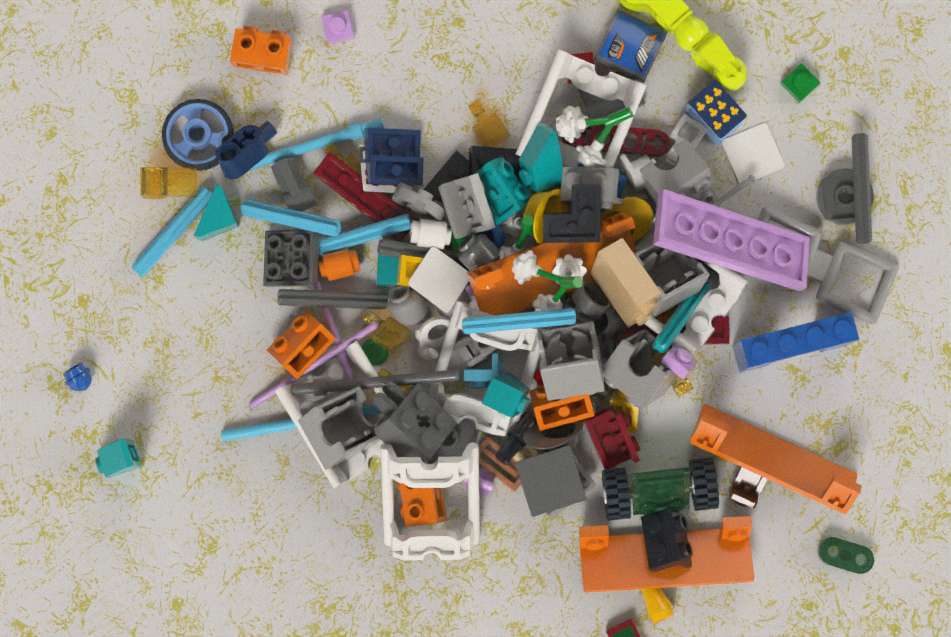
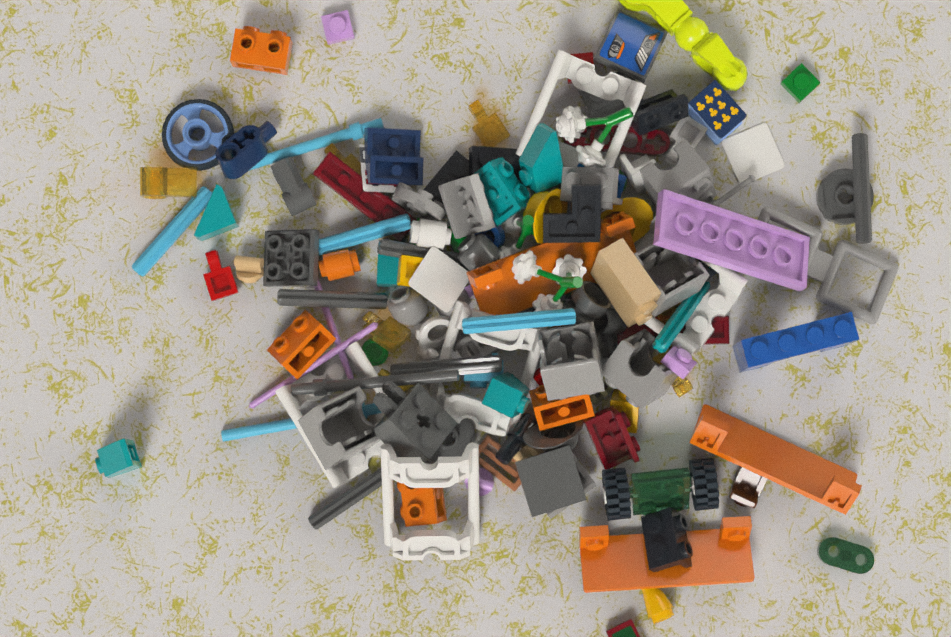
(78, 377): blue plate -> none
(220, 280): none -> red plate
(249, 268): none -> tan plate
(291, 218): medium azure axle -> none
(346, 500): none -> dark grey axle
(465, 366): none -> dark grey axle
(659, 111): none -> black bracket

